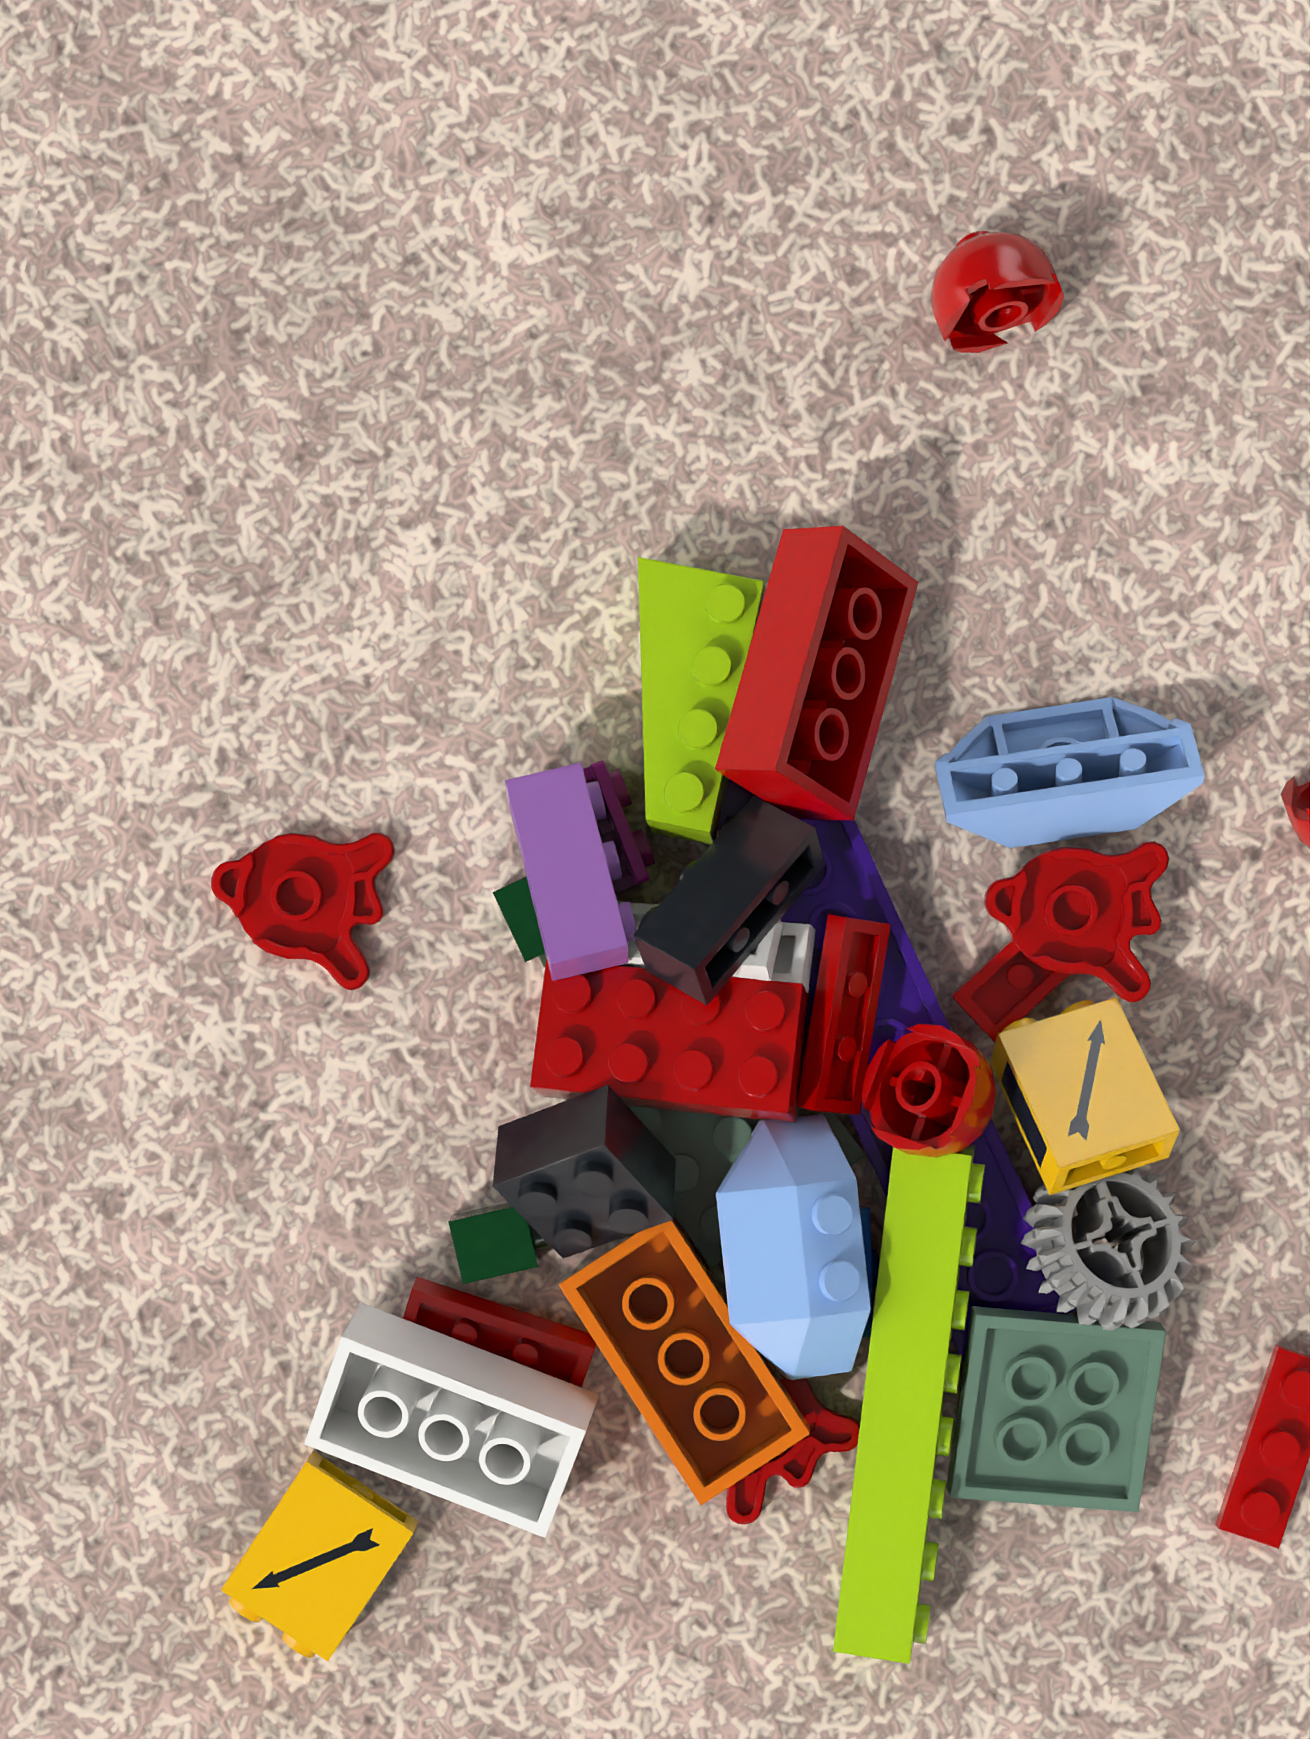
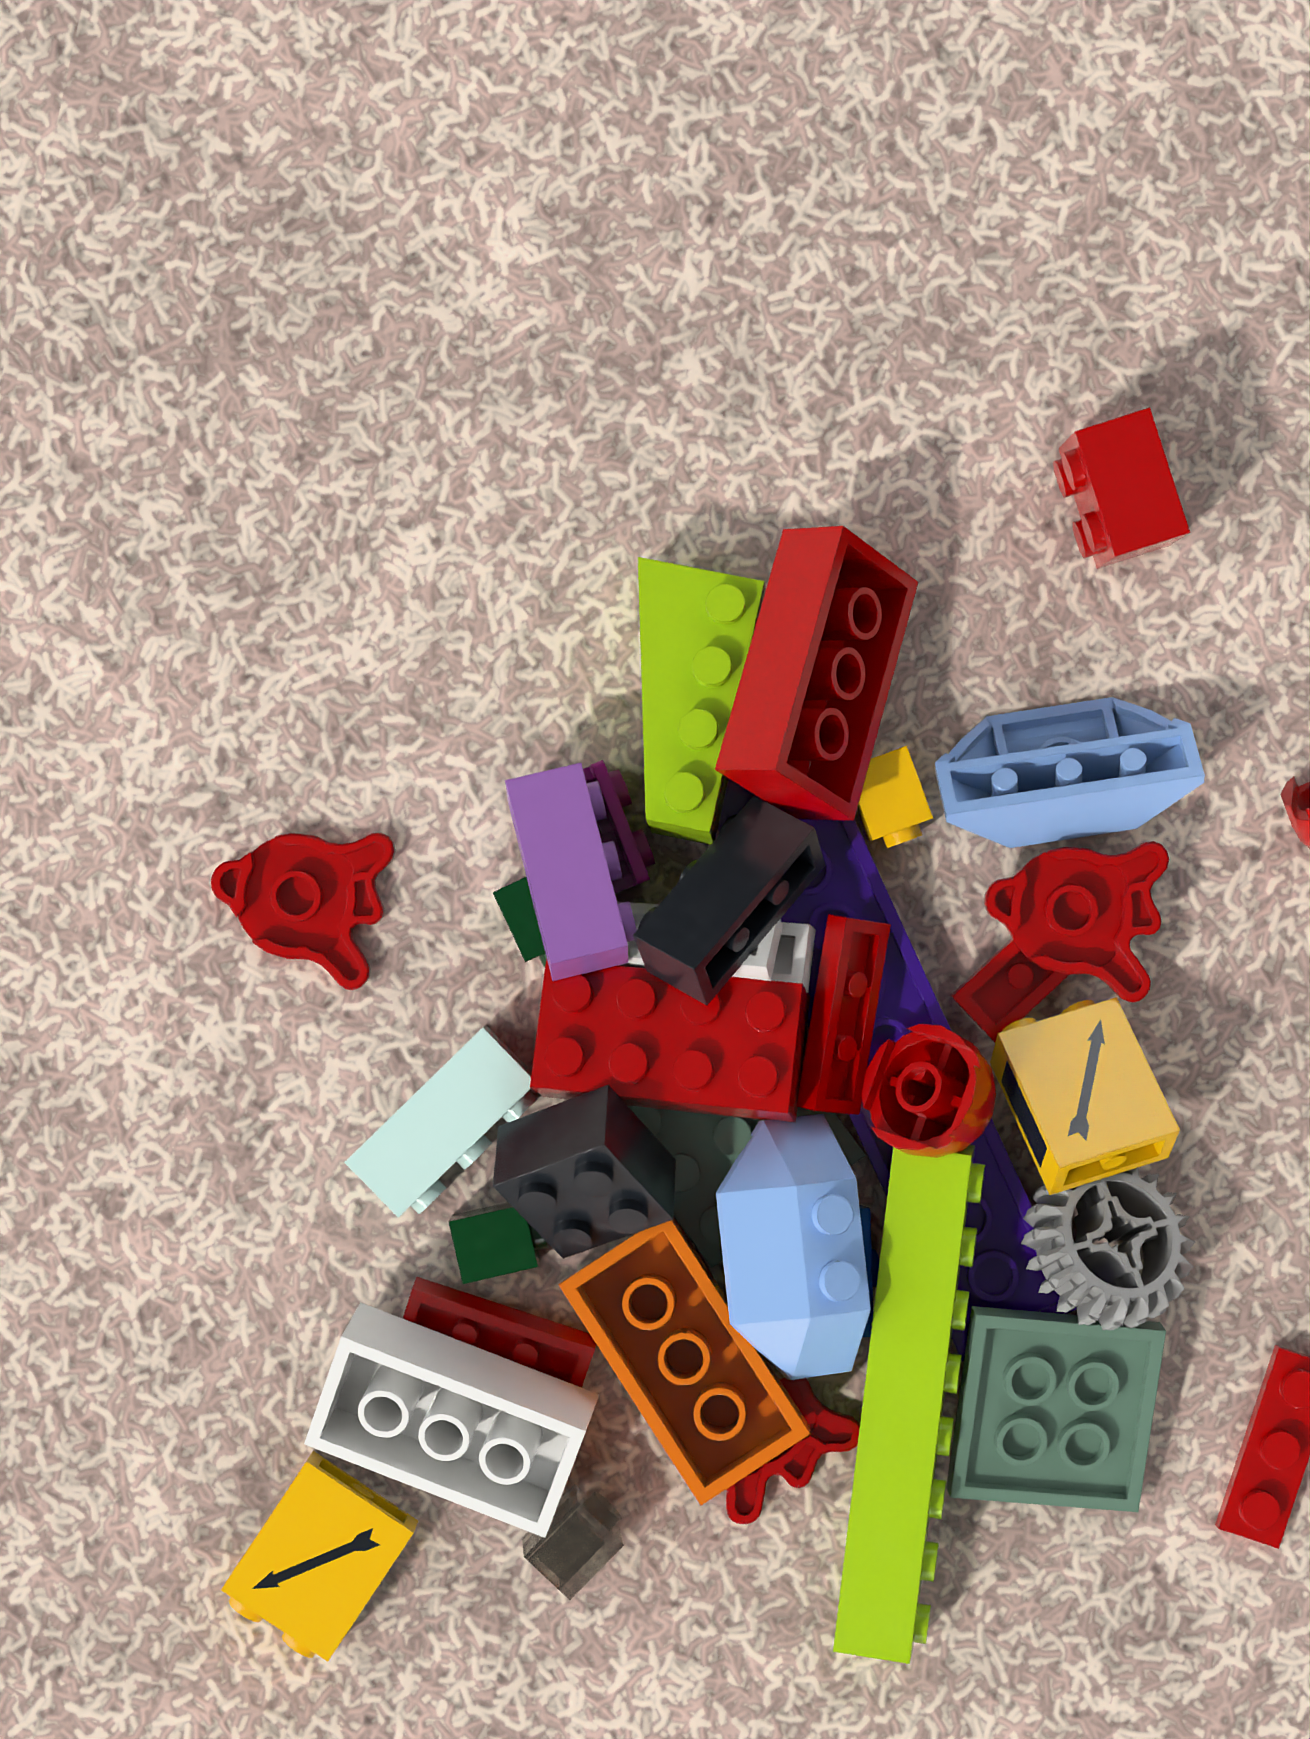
(444, 1123): none -> light aqua brick
(577, 1542): none -> clear smoke brick
(893, 799): none -> yellow brick
(992, 286): red cylinder -> none
(1120, 489): none -> red brick

